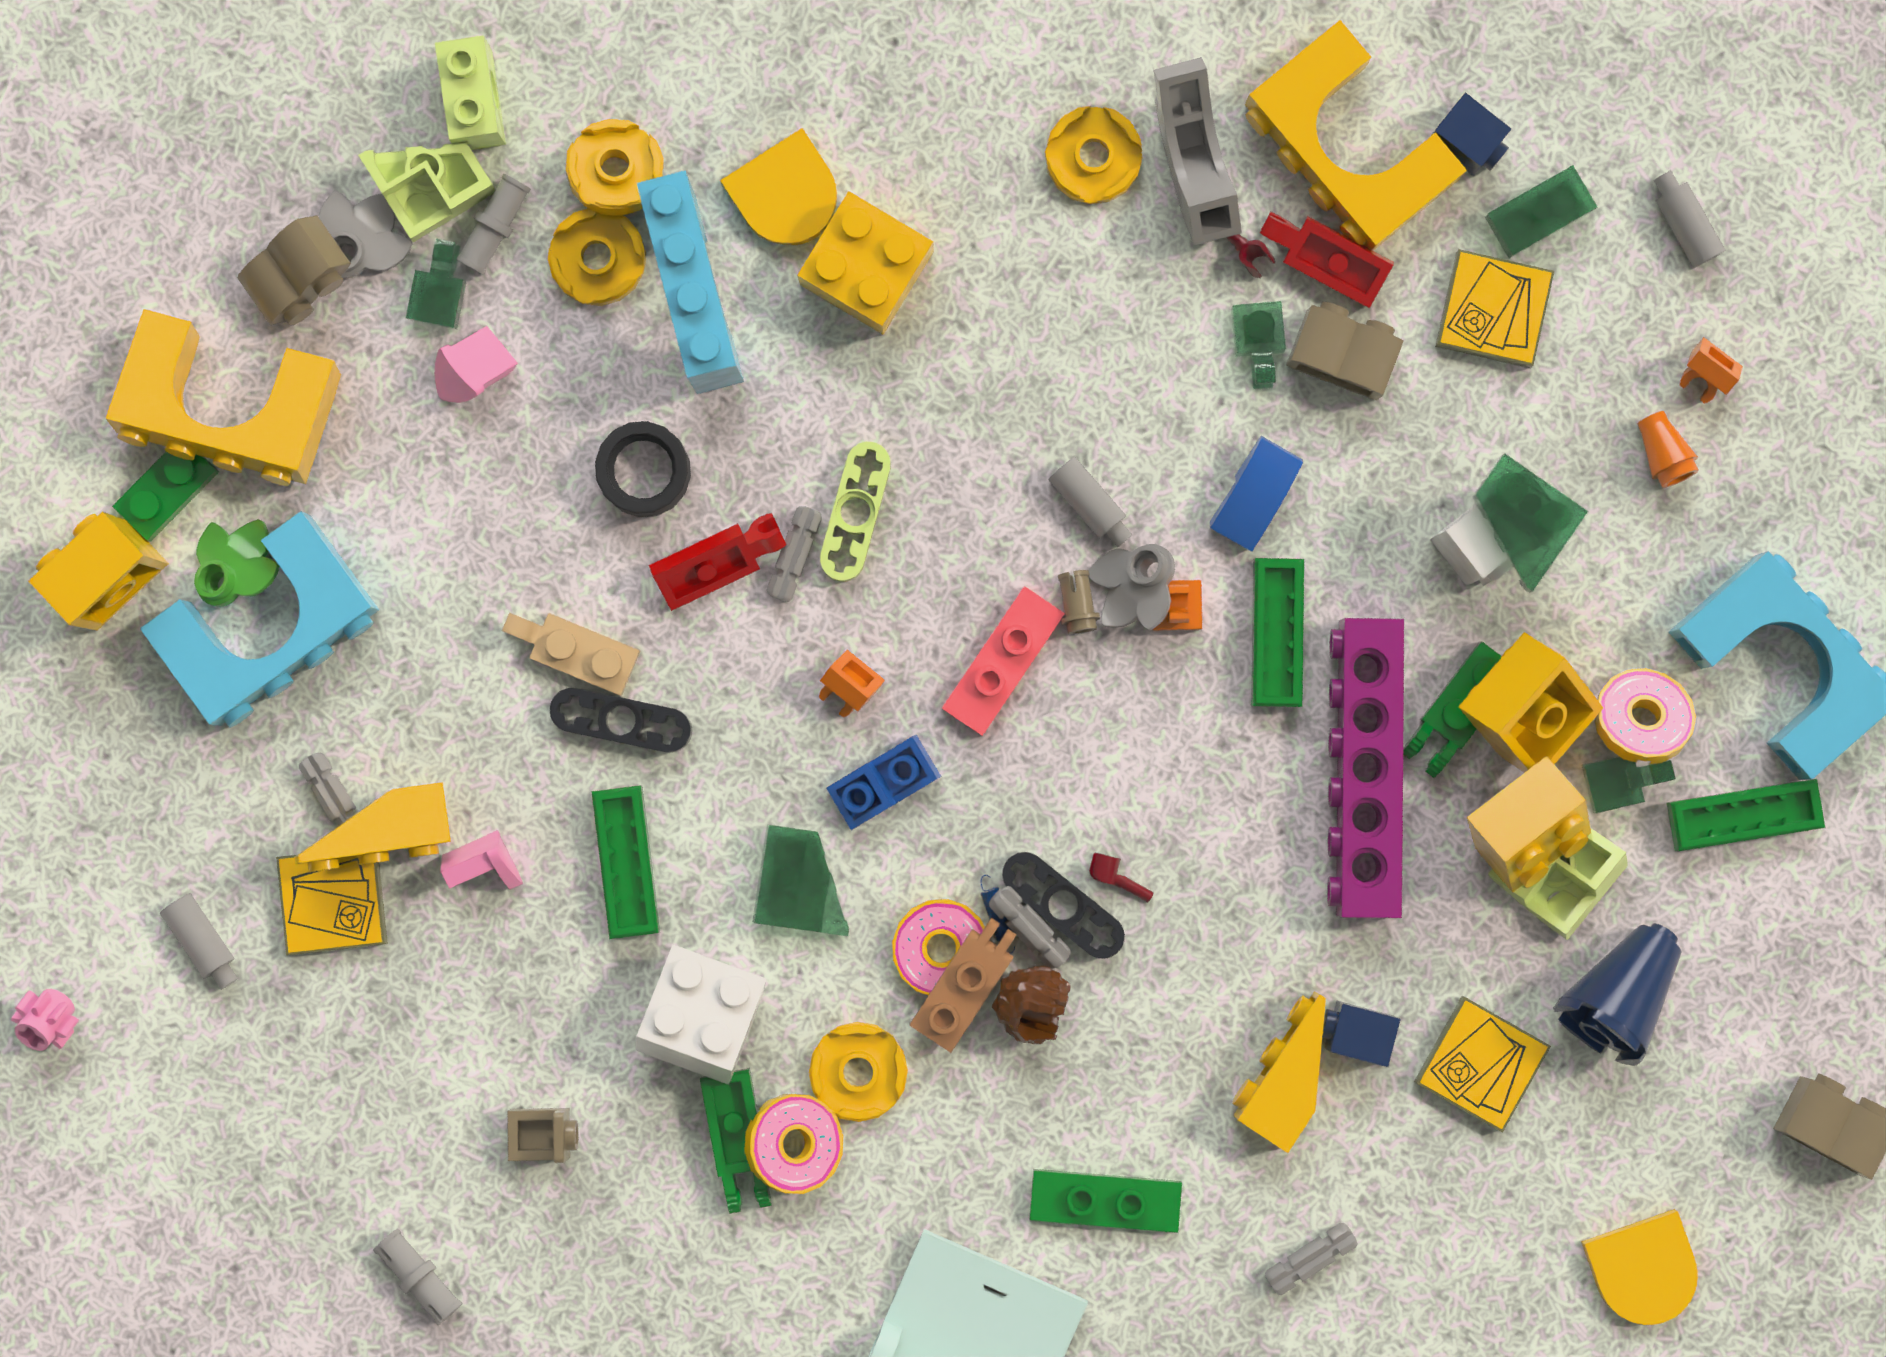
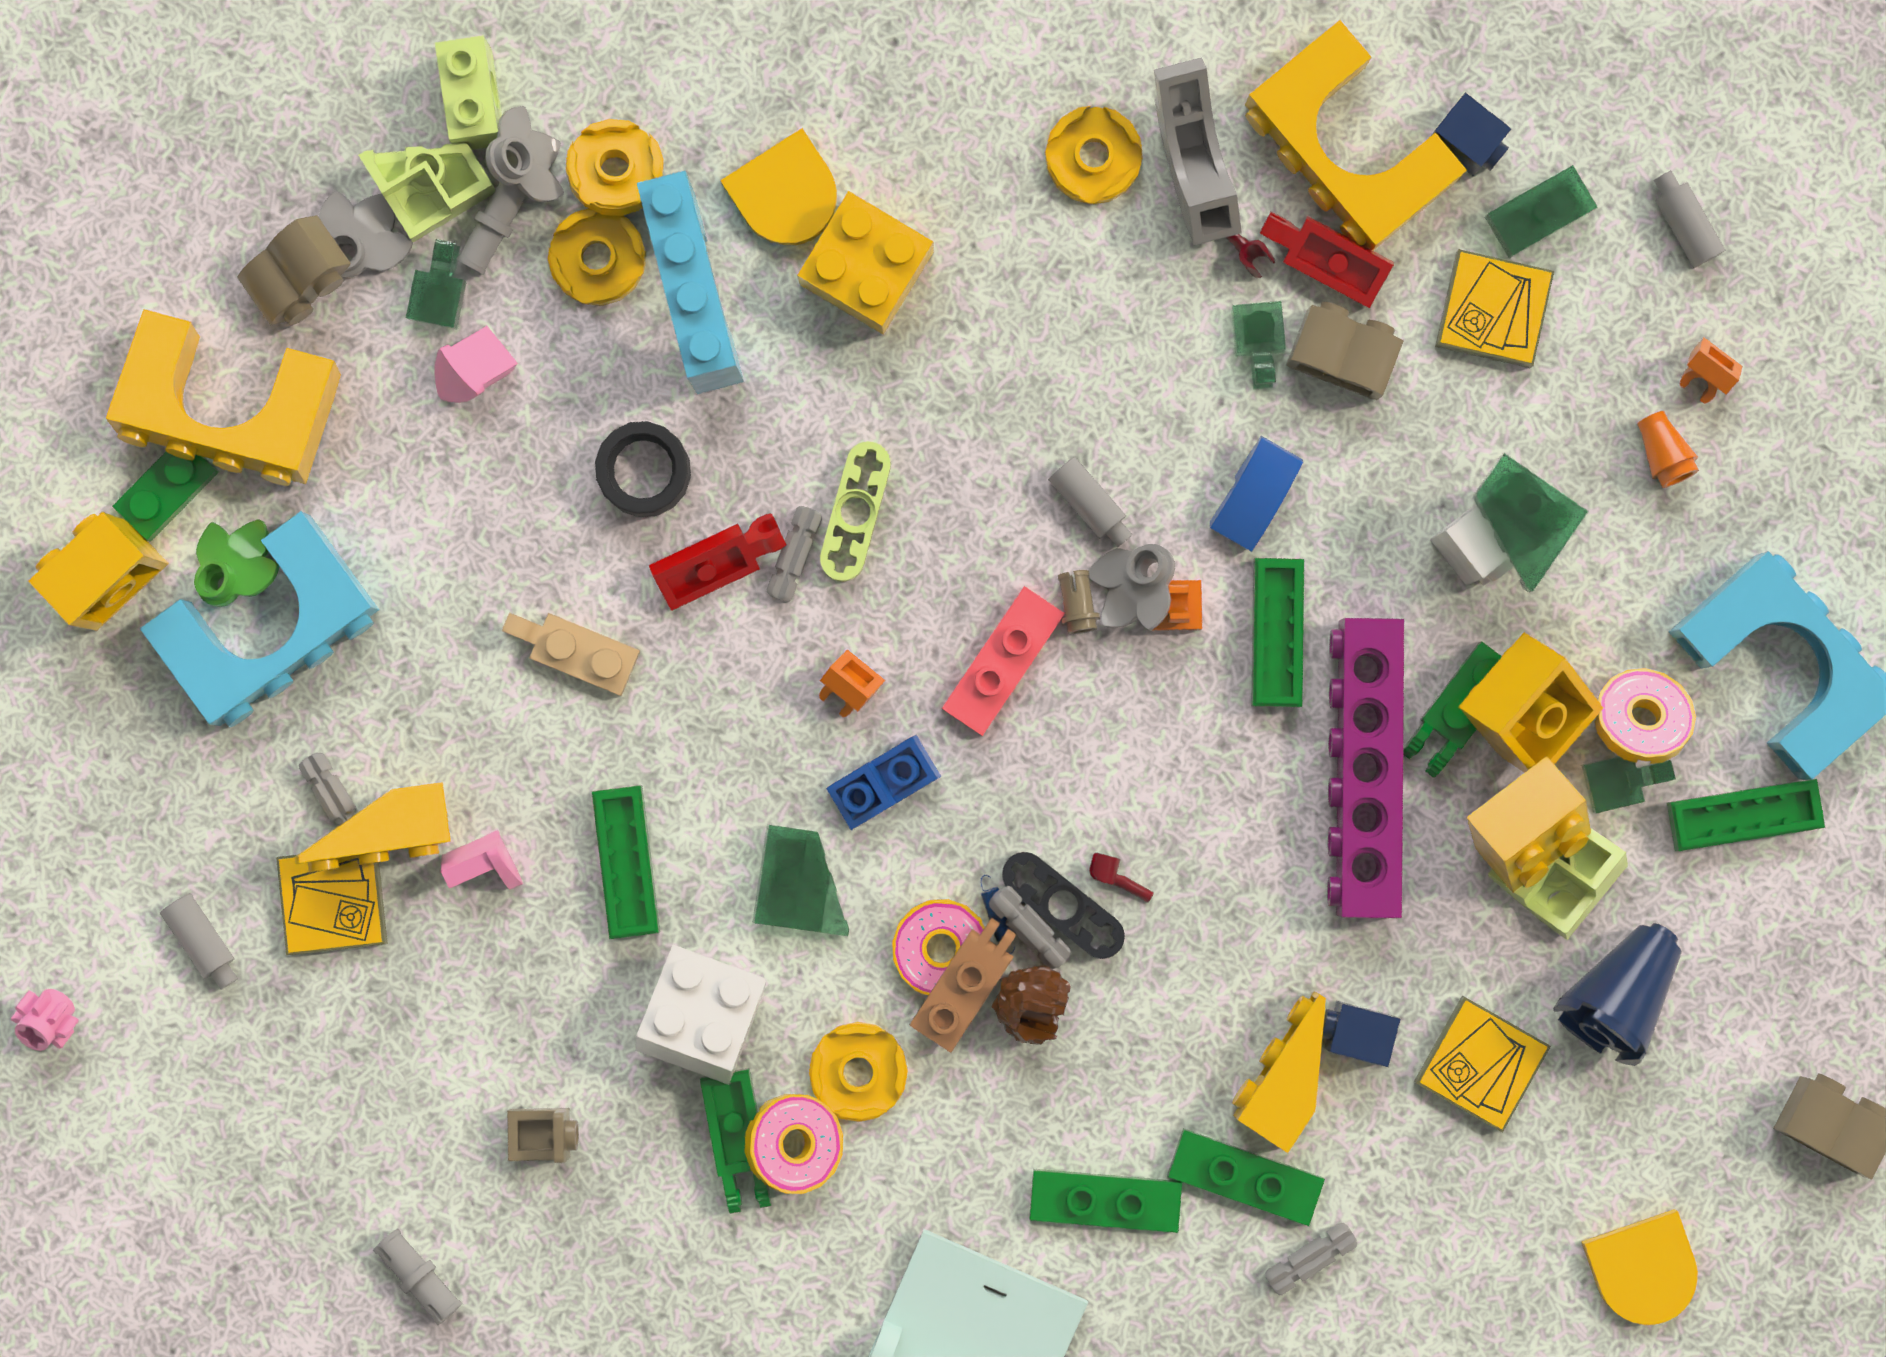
(524, 157): none -> light grey plate
(582, 725): black beam -> none
(1246, 1177): none -> green plate

